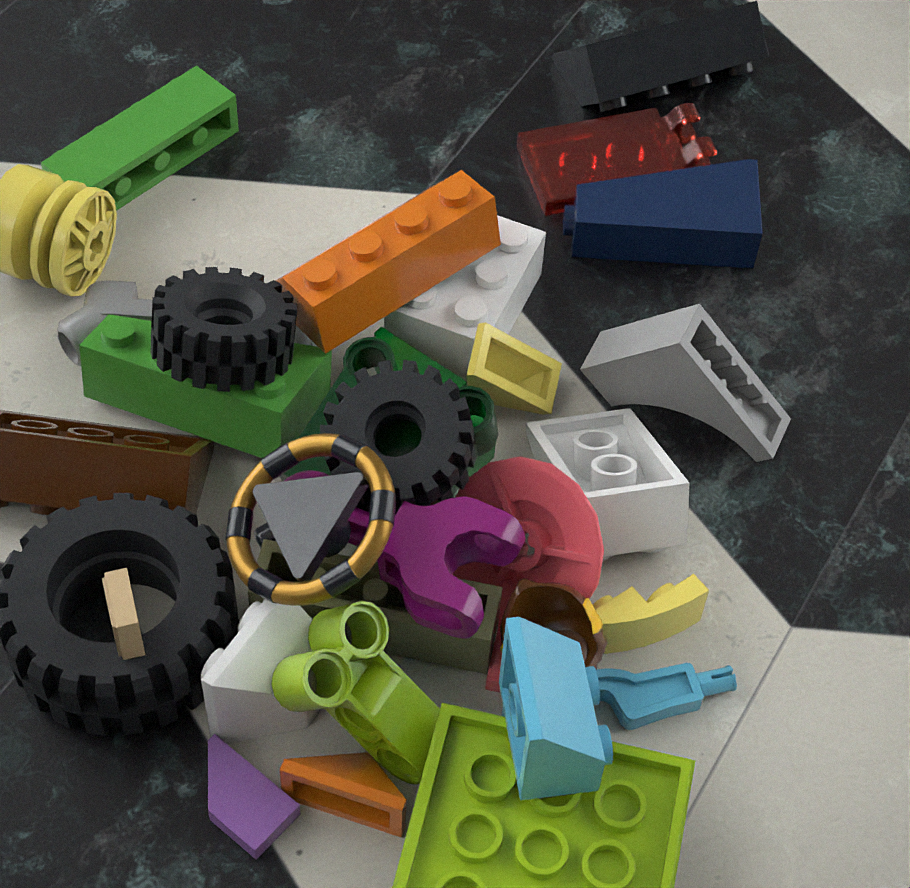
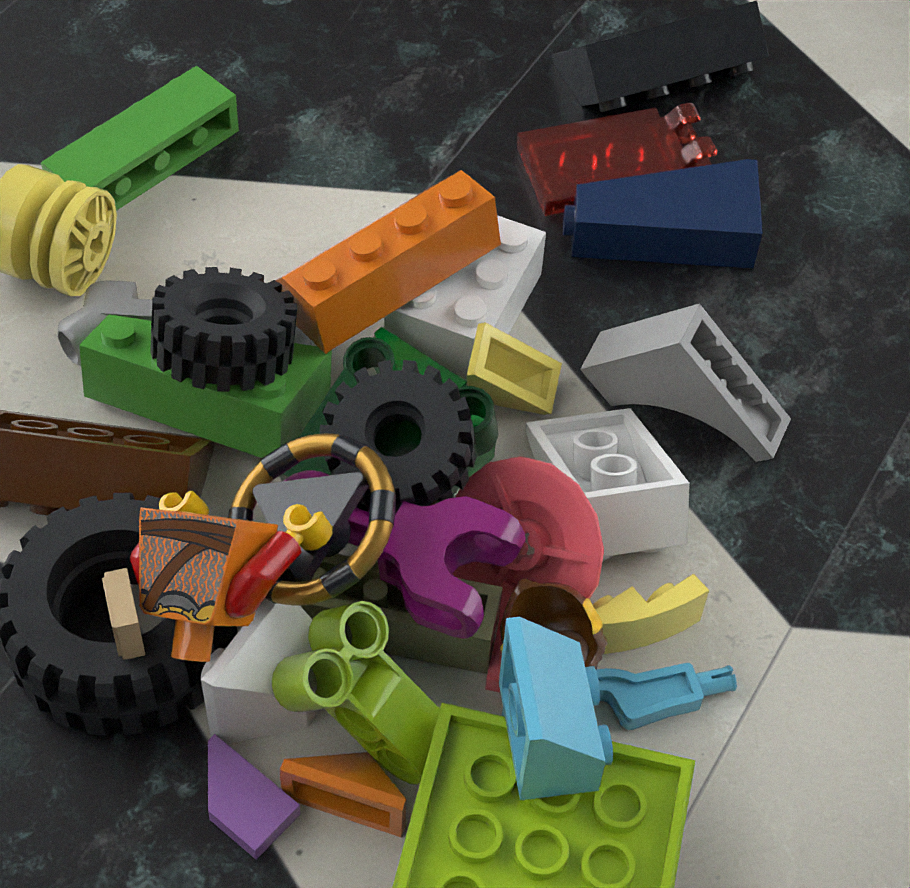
(213, 567): none -> torso

